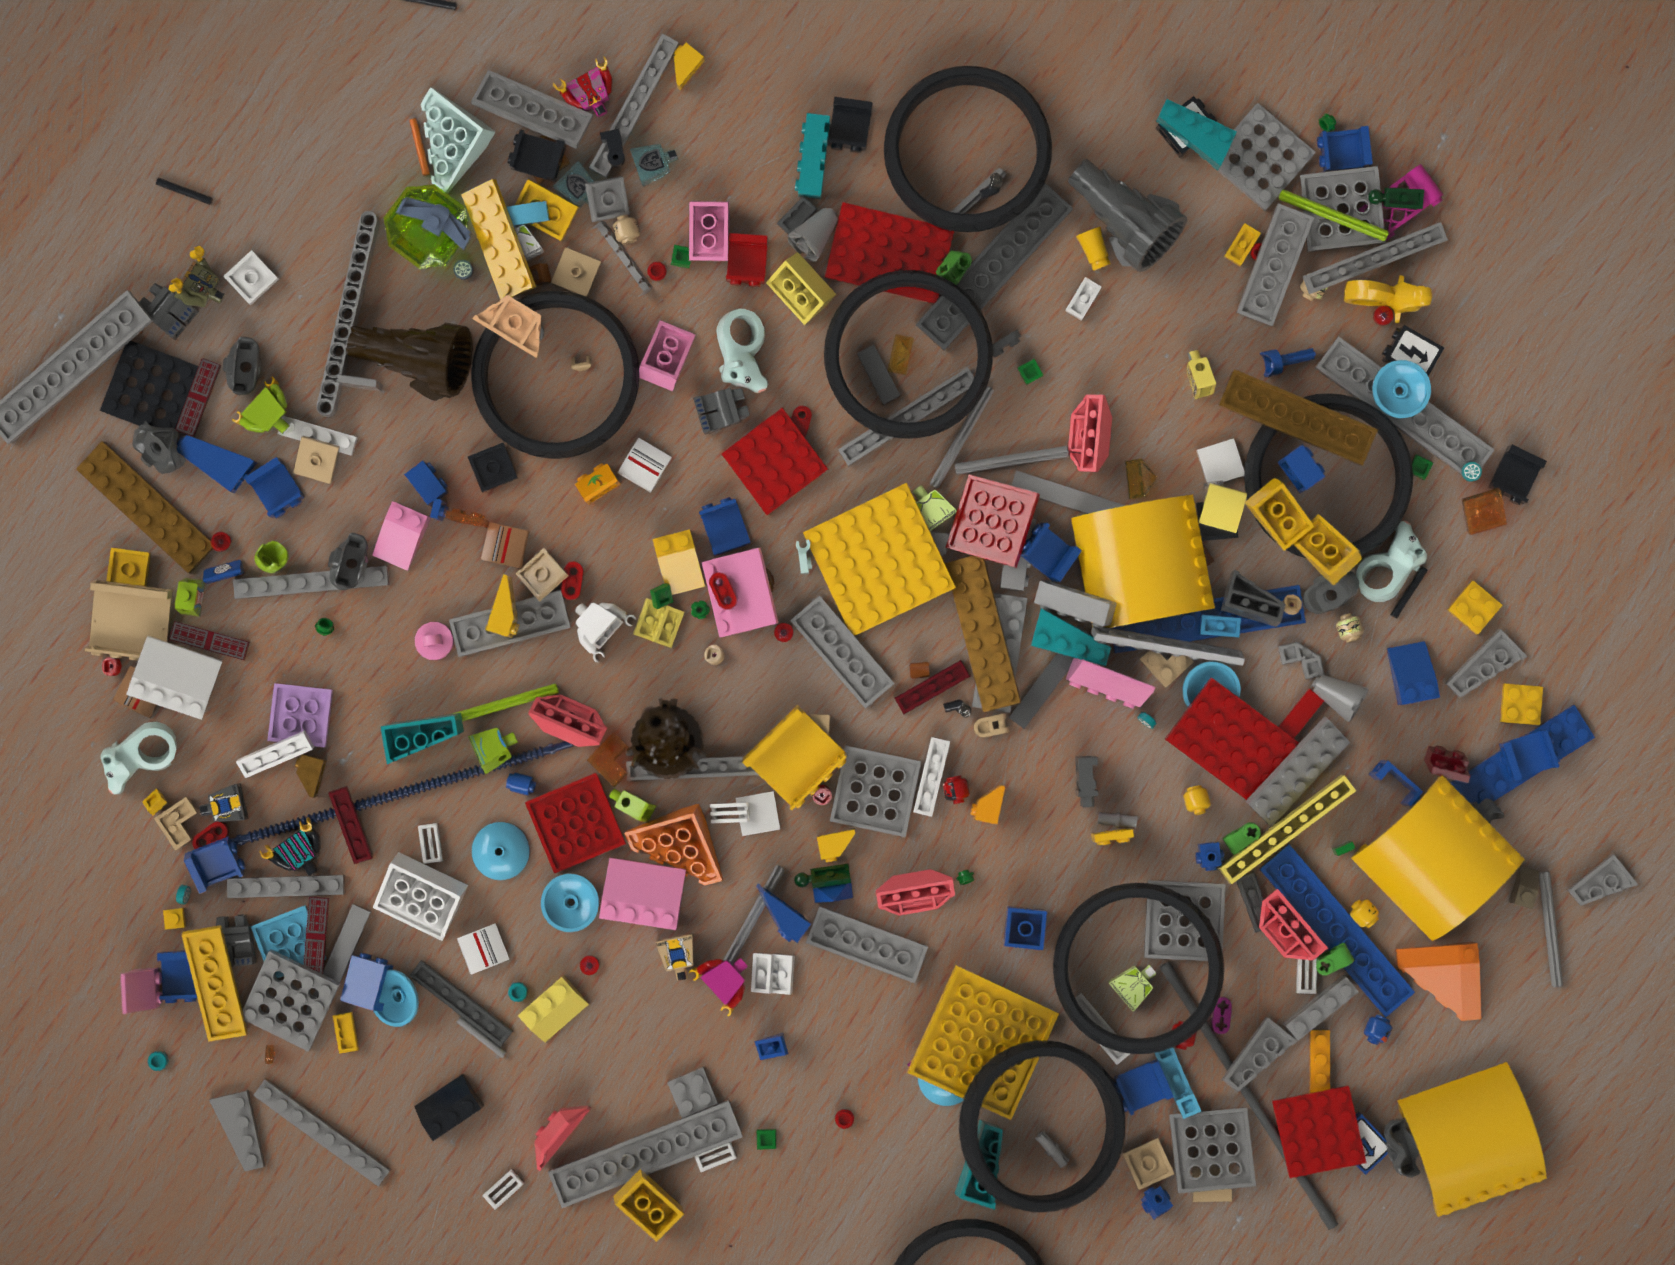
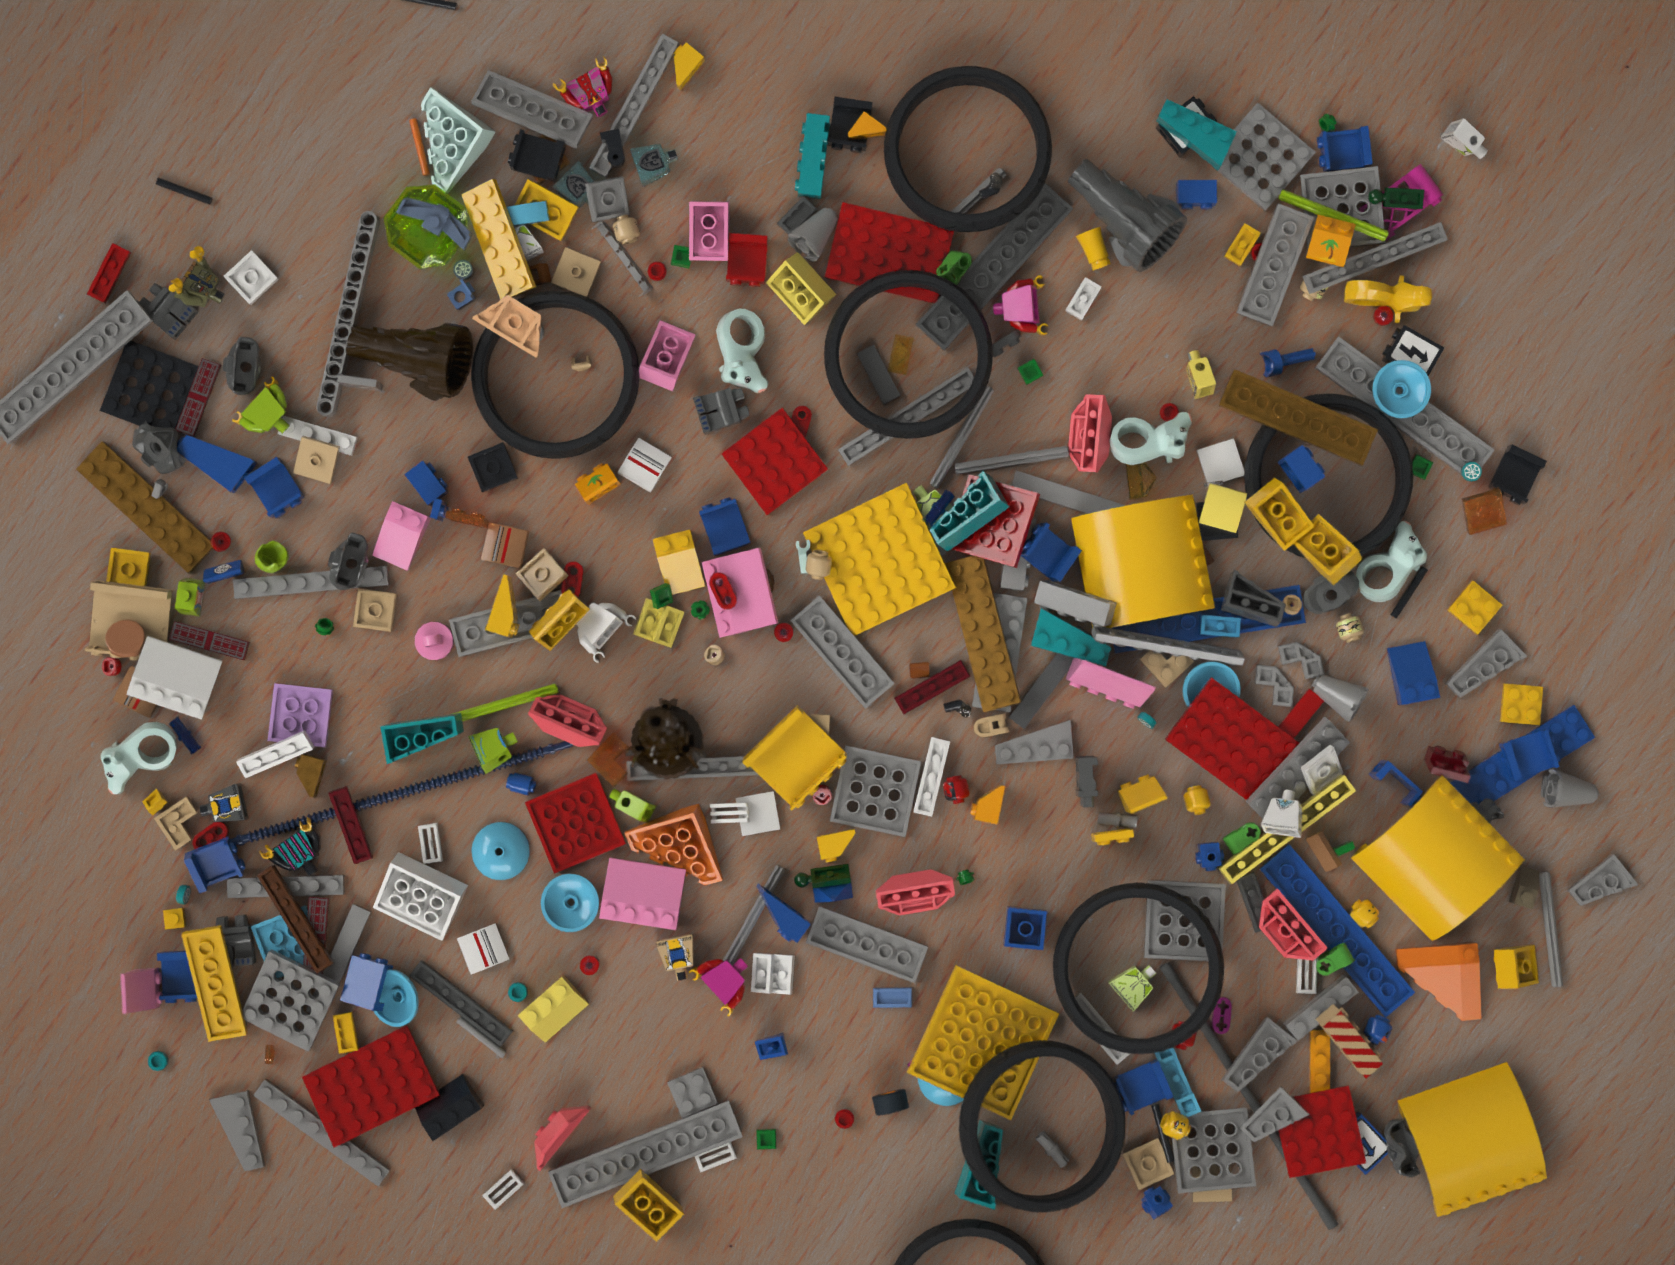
(108, 273): none -> red plate
(125, 638): none -> nougat tile
(159, 488): none -> light grey tile
(184, 735): none -> clear blue pin
(295, 919): none -> reddish brown tile
(370, 1086): none -> red plate
(375, 610): none -> tan plate
(467, 289): none -> medium blue bracket
(558, 620): none -> yellow slope
(818, 564): none -> tan head
(866, 127): none -> light orange slope
(890, 1102): none -> black wheel
(892, 997): none -> medium blue tile
(938, 508): none -> clear blue pin
(970, 512): none -> teal wedge
(1021, 306): none -> torso
(1041, 745): none -> light grey wing
(1141, 794): none -> yellow slope
(1164, 1138): none -> black bar
(1166, 439): none -> light aqua animal
(1168, 411): none -> red plate
(1175, 1125): none -> yellow head
(1196, 193): none -> blue brick
(1272, 676): none -> light grey tile
(1273, 1115): none -> light grey wing
(1283, 816): none -> white torso
(1322, 770): none -> white tile
(1323, 851): none -> medium nougat tile
(1330, 240): none -> light orange slope
(1349, 1041): none -> tan brick
(1464, 138): none -> white torso
(1516, 966): none -> yellow slope
(1566, 790): none -> light grey cone

